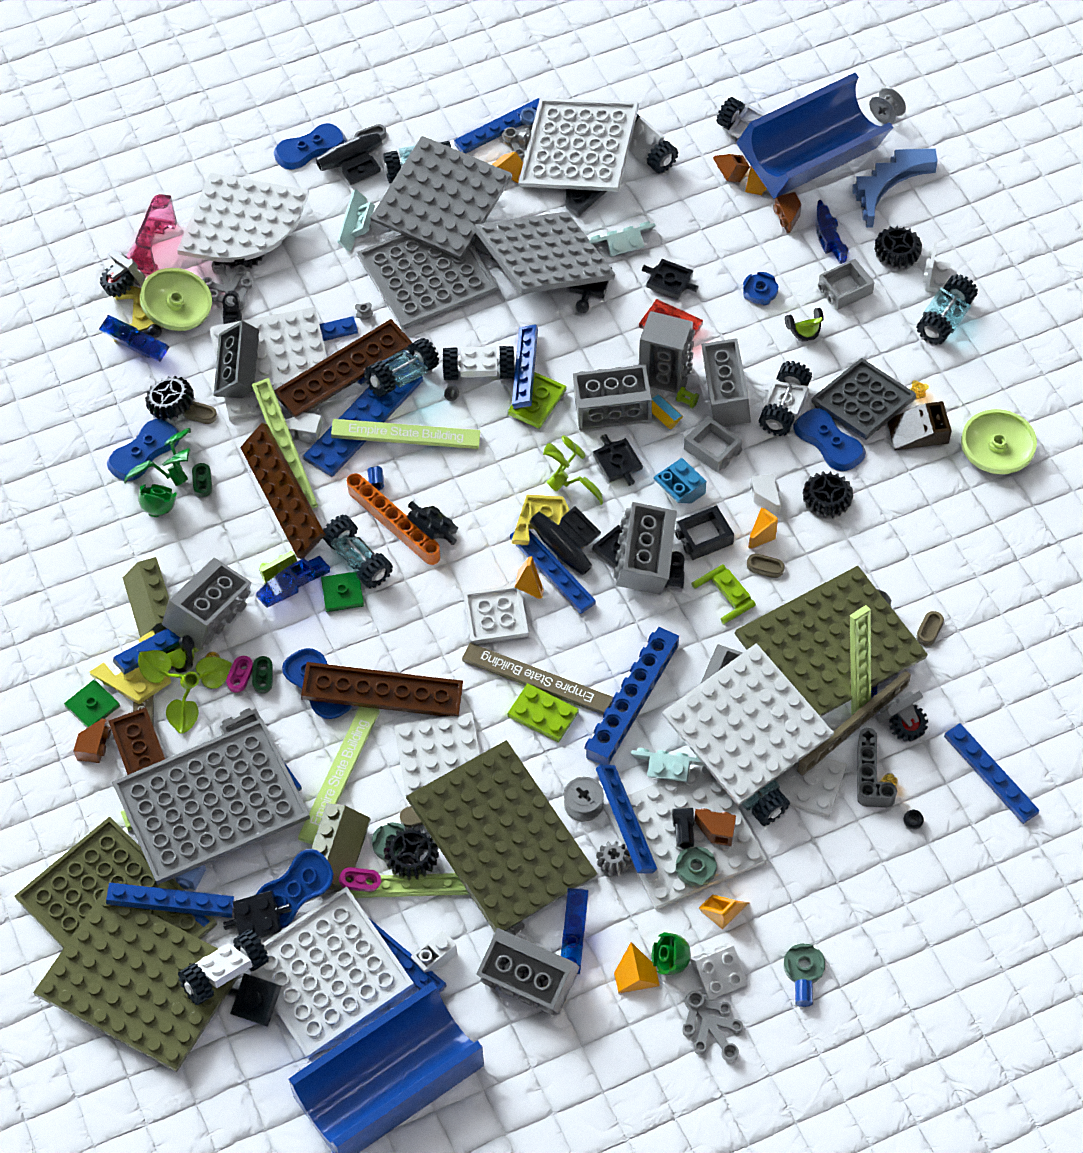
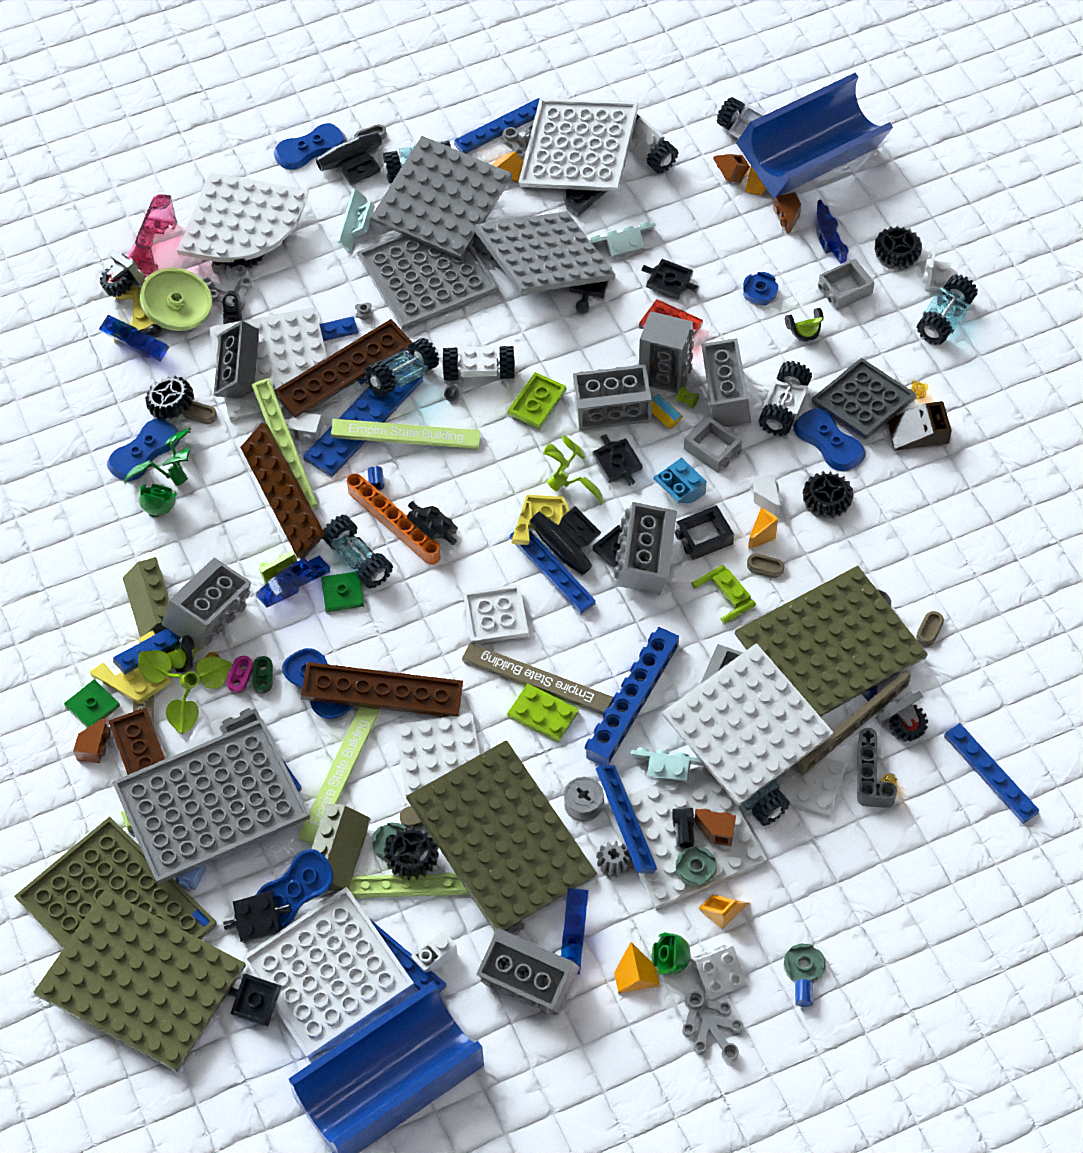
(170, 900): blue plate -> none
(202, 481): dark green plate -> none
(222, 966): plate -> none
(359, 879): dark pink plate -> none
(525, 366): plate -> none
(527, 116): medium blue tile -> none
(529, 580): light orange slope -> none
(677, 573): black piece -> none
(860, 657): yellowish green tile -> none
(887, 105): light grey piece -> none
(902, 165): medium blue arch -> none
(913, 814): black plate -> none
(998, 441): yellowish green dish -> none

